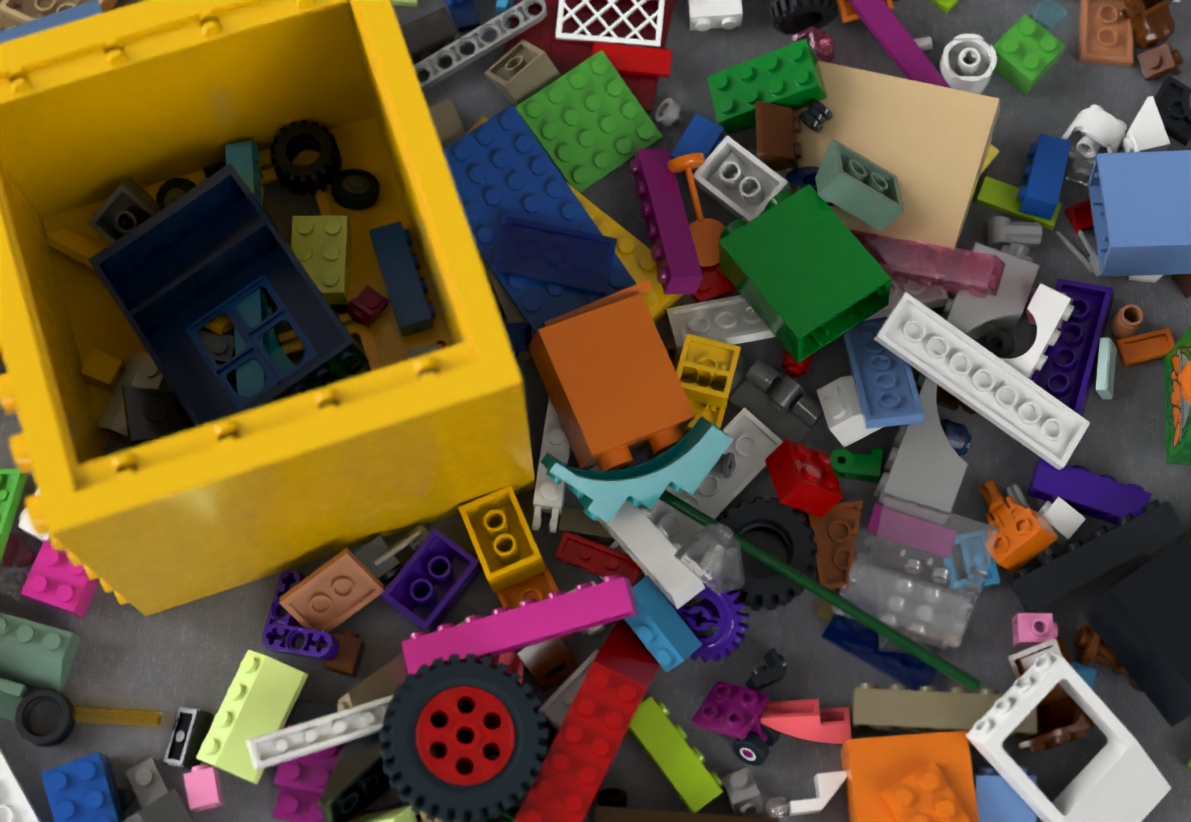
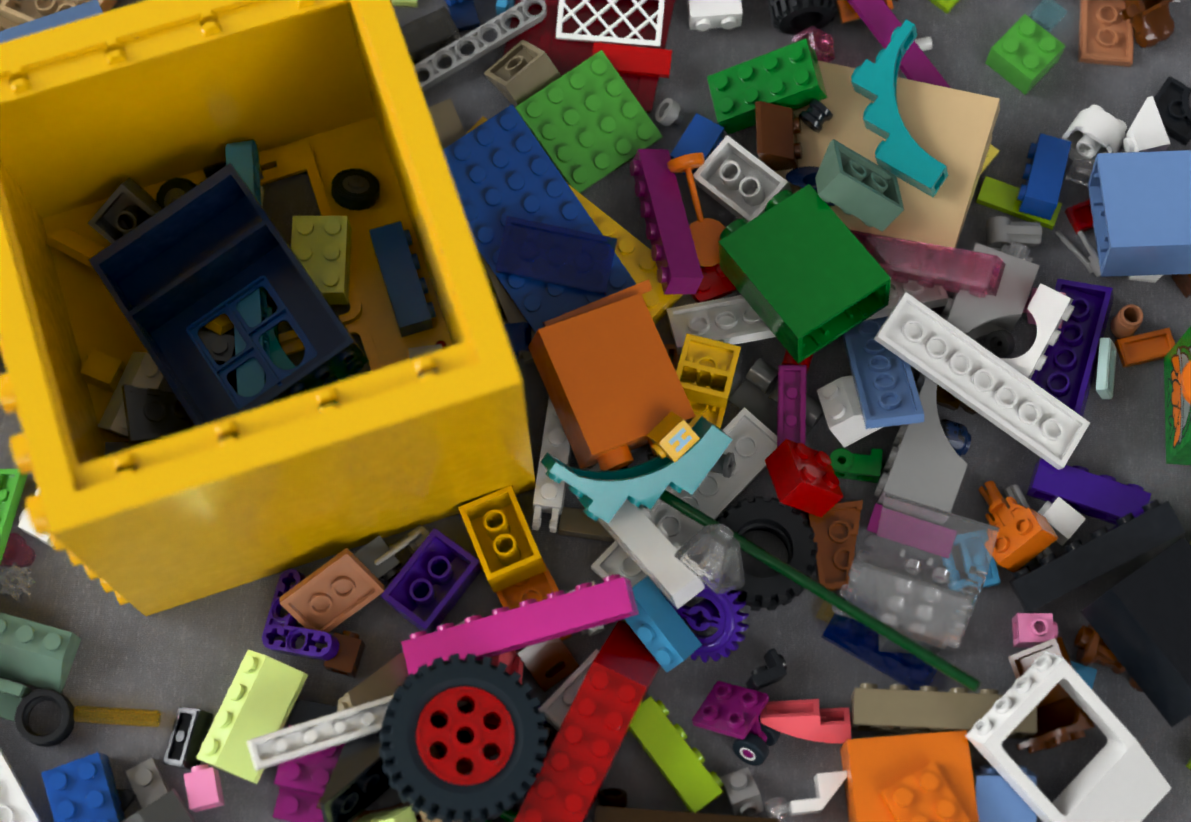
(59, 583): dark pink brick -> none
(299, 139): black tyre -> none
(366, 306): magenta bracket -> none
(596, 558): red tile -> none
(672, 437): none -> yellow brick
(791, 403): none -> magenta tile
(900, 151): none -> teal arch
(967, 63): white brick -> none
(1160, 62): reddish brown bracket -> none

